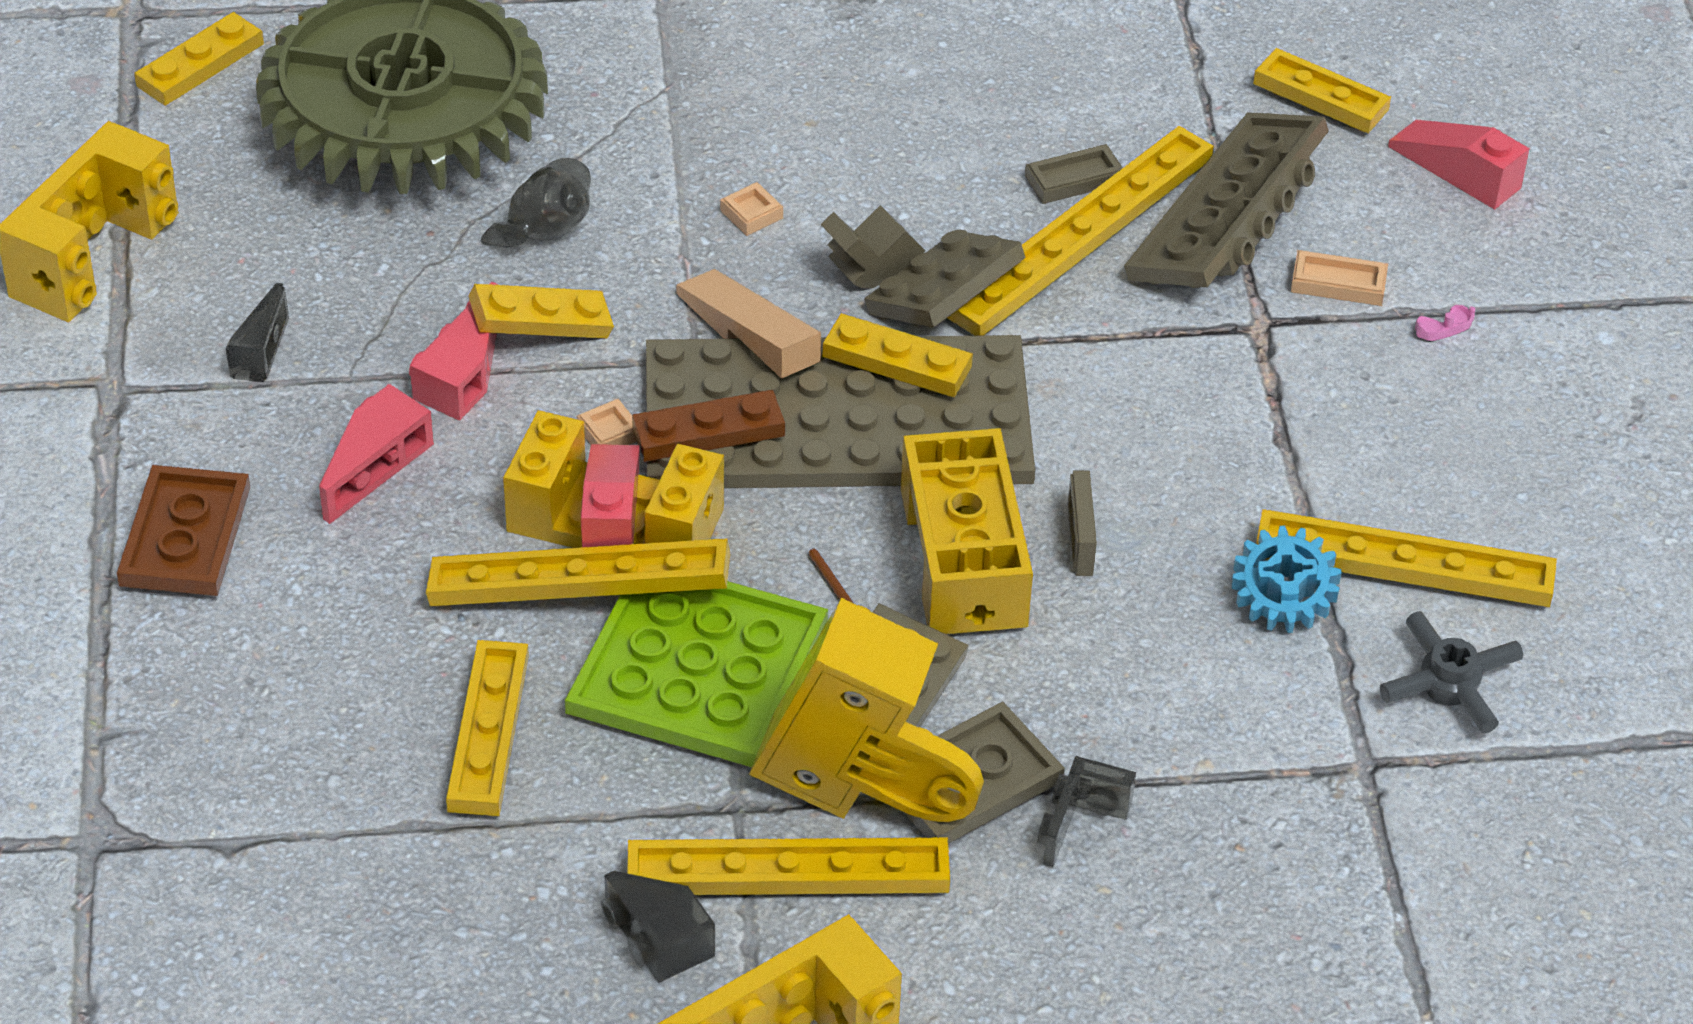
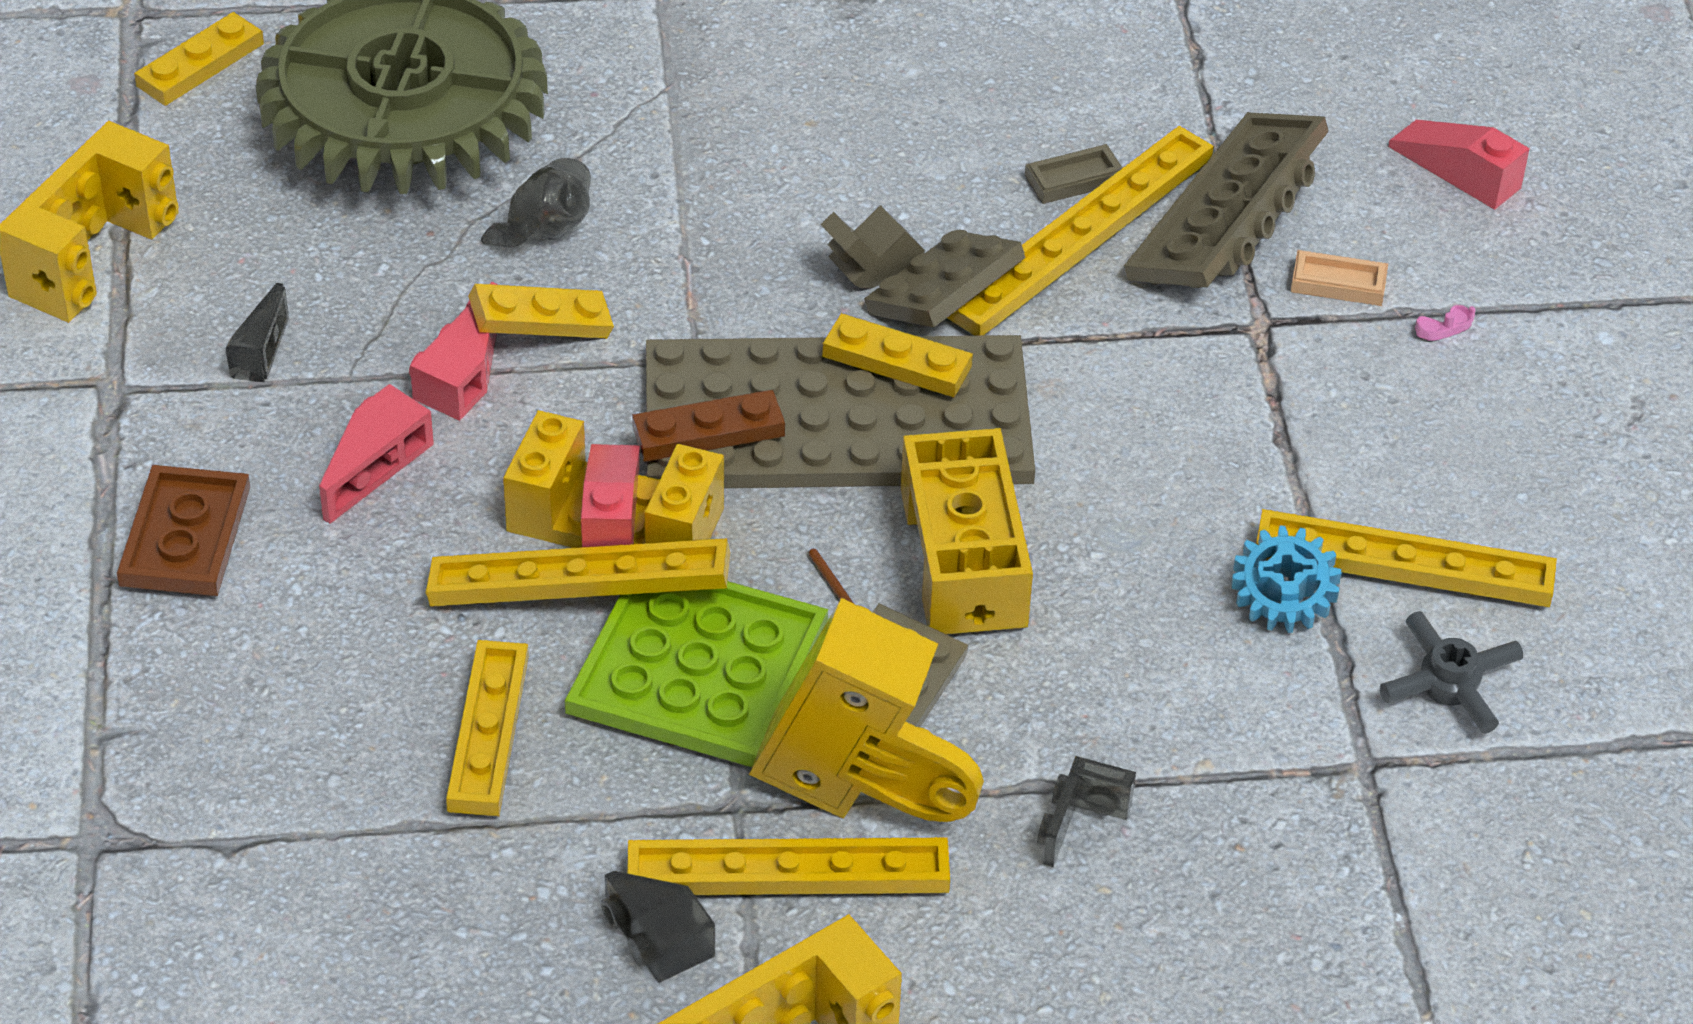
(608, 424): light nougat tile -> none
(751, 208): light nougat tile -> none
(766, 329): light nougat slope -> none
(1011, 764): dark tan plate -> none
(1082, 523): dark tan tile -> none
(1322, 90): yellow plate -> none

